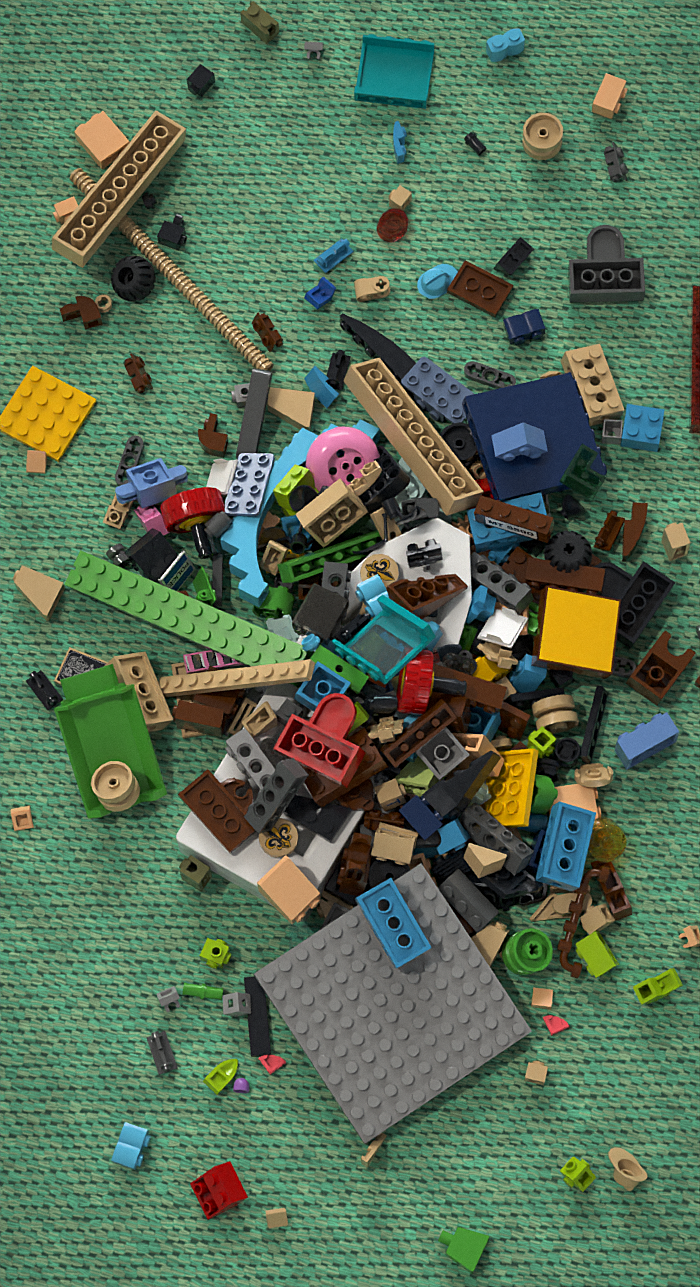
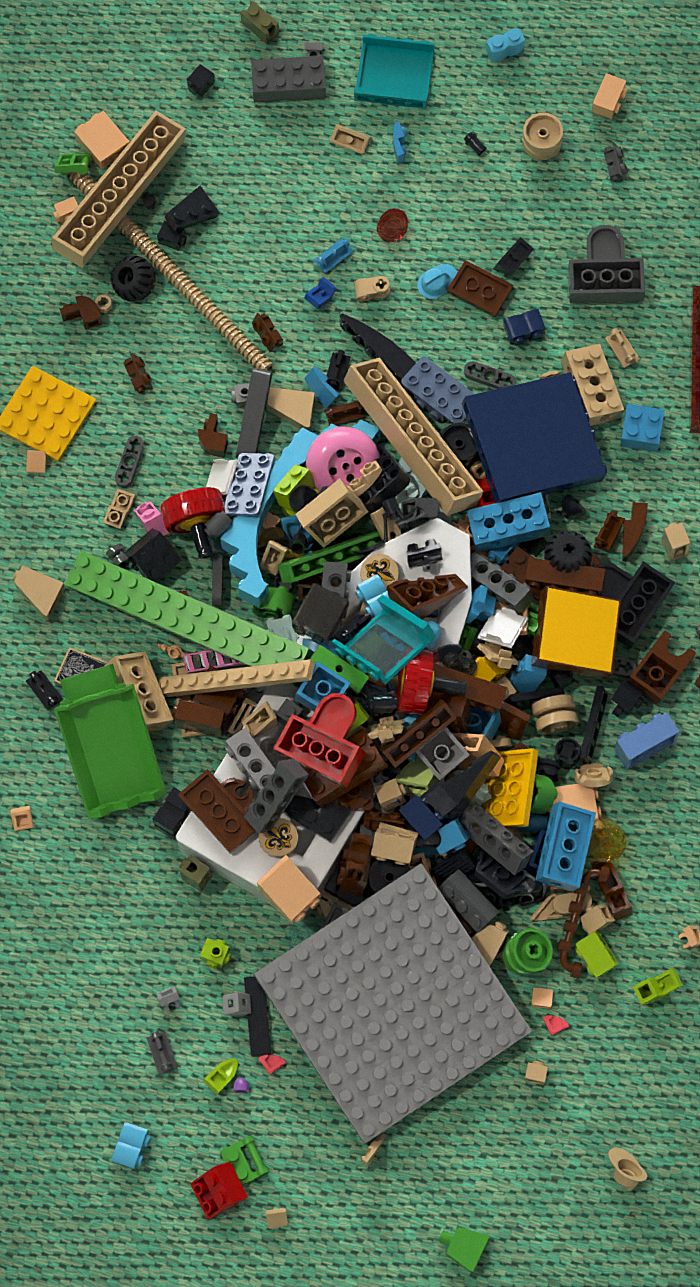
(68, 163): none -> bright green plate
(115, 786): tan wheel -> none
(151, 483): medium blue brick -> none
(171, 815): none -> black brick
(173, 651): none -> light nougat piece
(177, 572): piece -> none
(192, 210): none -> black wing
(202, 991): bright green pin -> none
(203, 588): bright green hinge -> none
(236, 1157): none -> bright green plate
(288, 78): none -> dark grey brick
(310, 642): medium azure plate -> none
(345, 413): none -> reddish brown hinge
(350, 139): none -> tan slope
(400, 198): tan plate -> none
(406, 926): dark azure brick -> none
(483, 860): tan slope -> none
(514, 519): reddish brown brick -> none
(519, 440): medium blue brick -> none
(542, 741): lime brick -> none
(577, 1174): lime brick -> none
(580, 475): clear green brick -> none
(612, 426): light grey piece -> none
(622, 348): none -> tan hinge
(627, 697): none -> black brick

